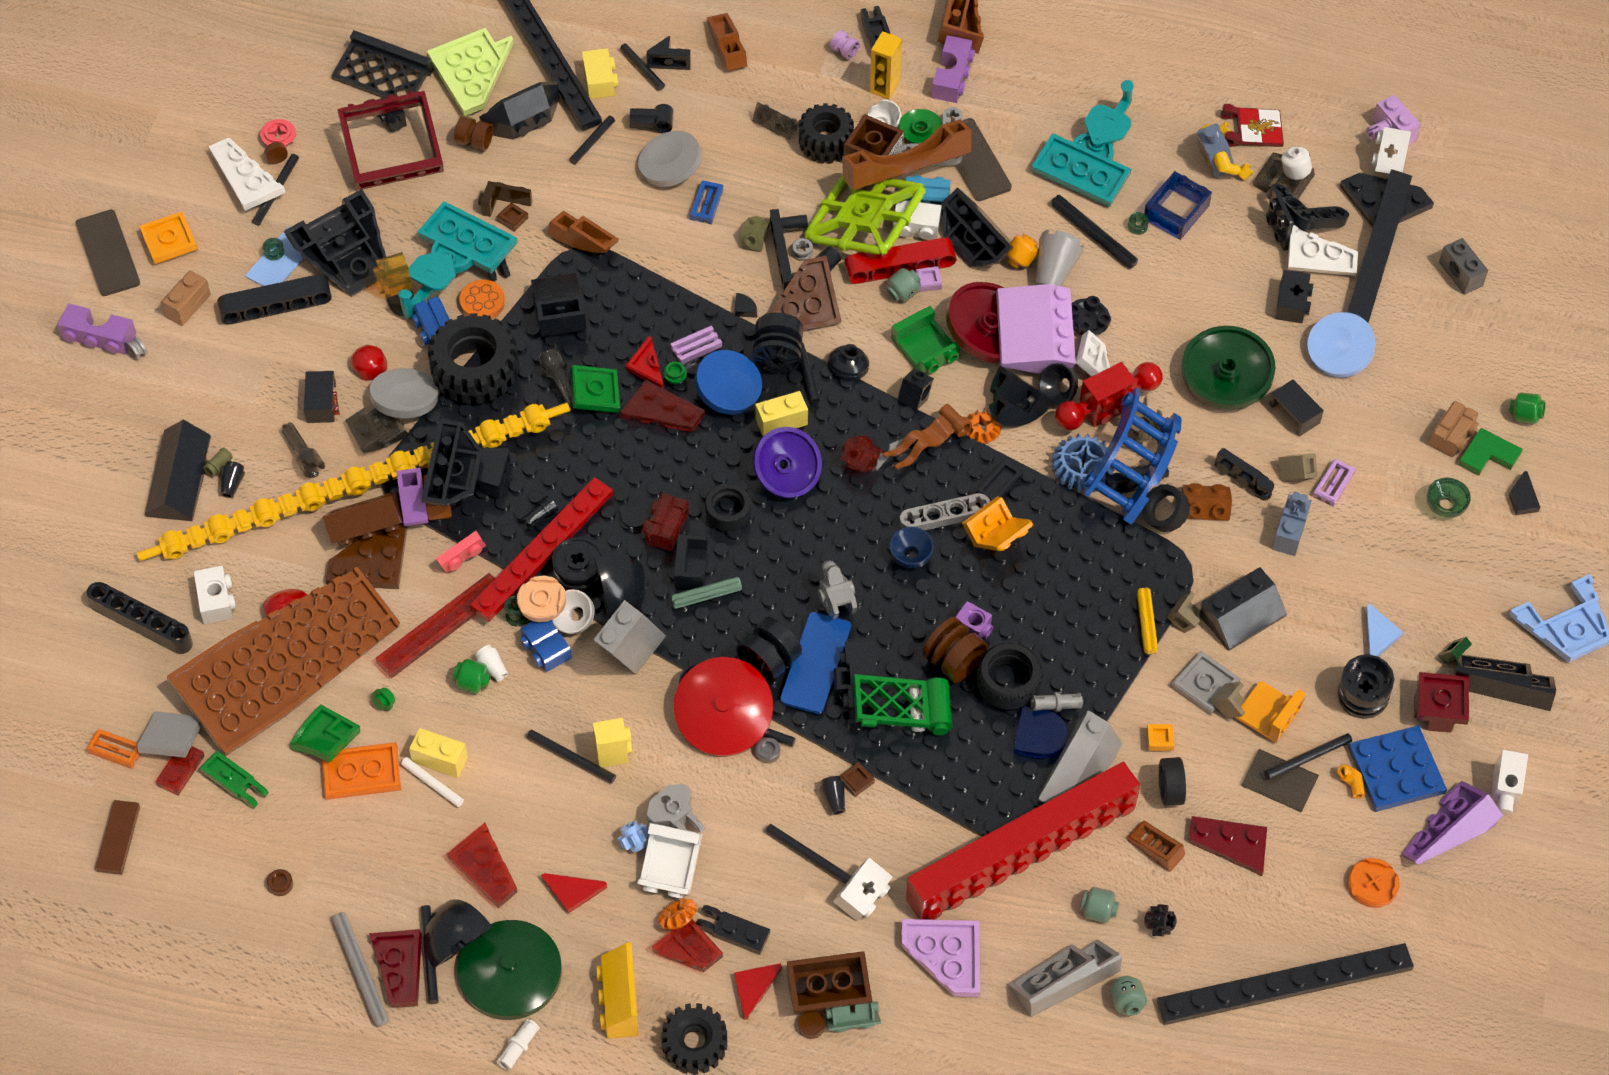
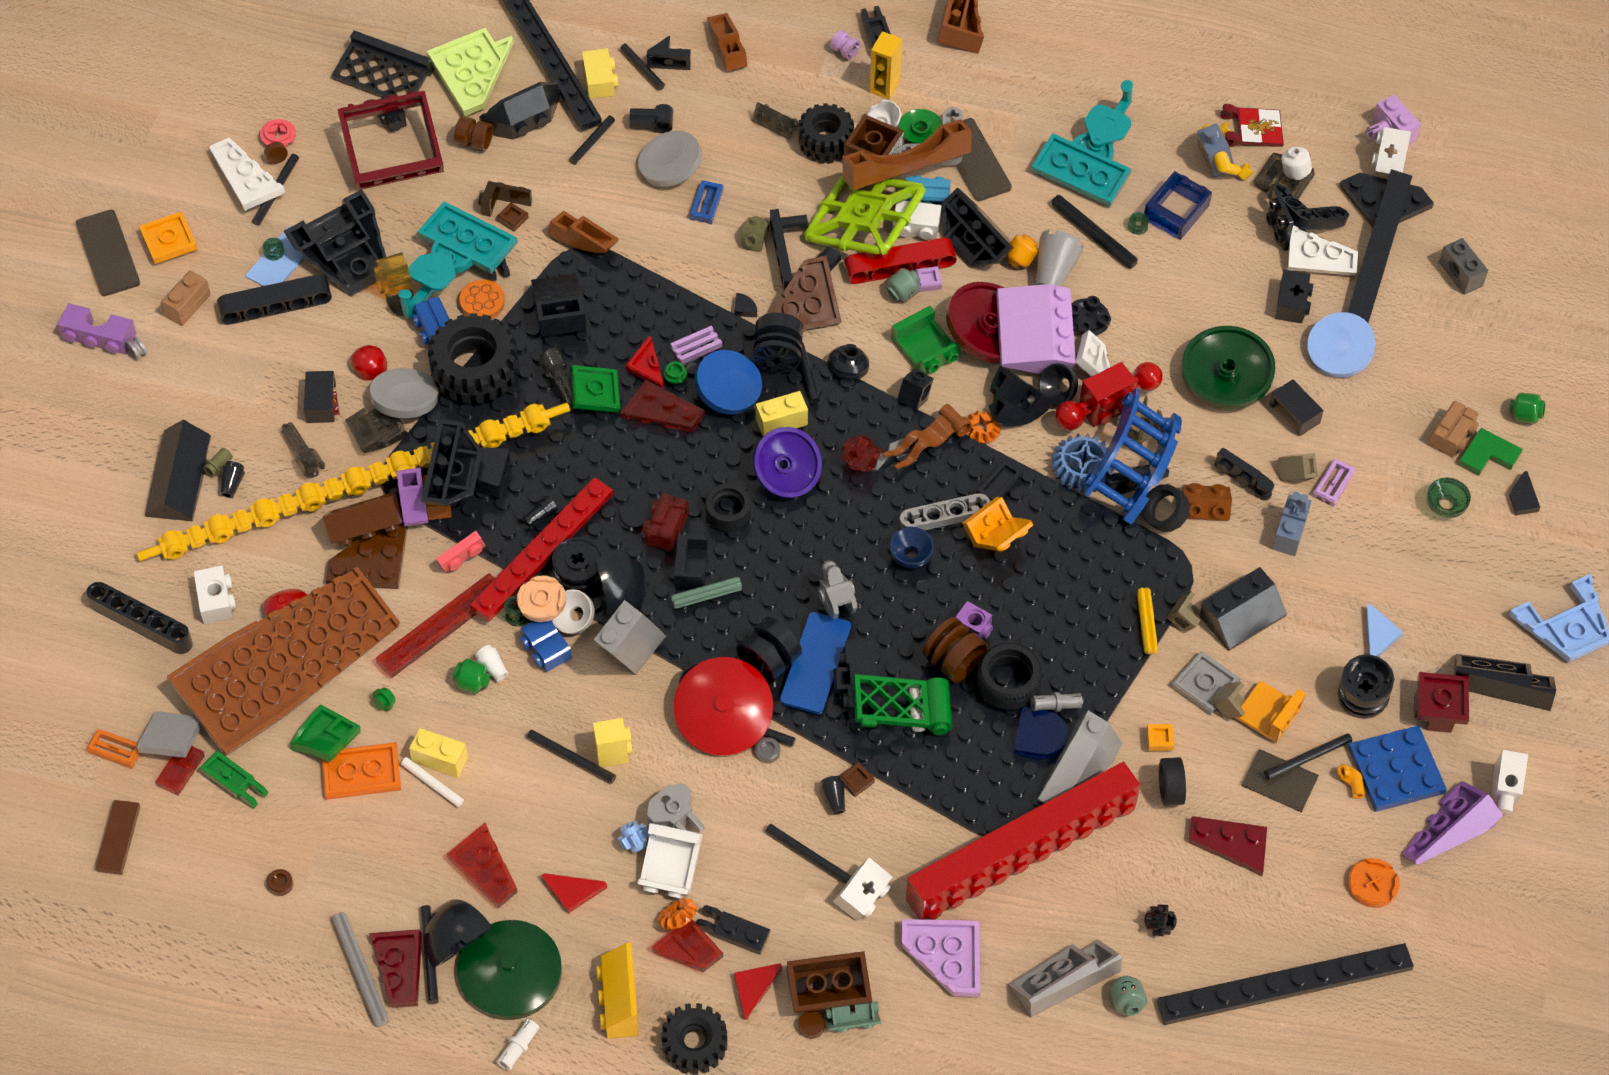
(802, 243): light grey bush -> none
(949, 82): medium lavender arch -> none
(1099, 905): sand green head -> none
(1171, 853): dark orange slope -> none
(1455, 649): dark green tile -> none

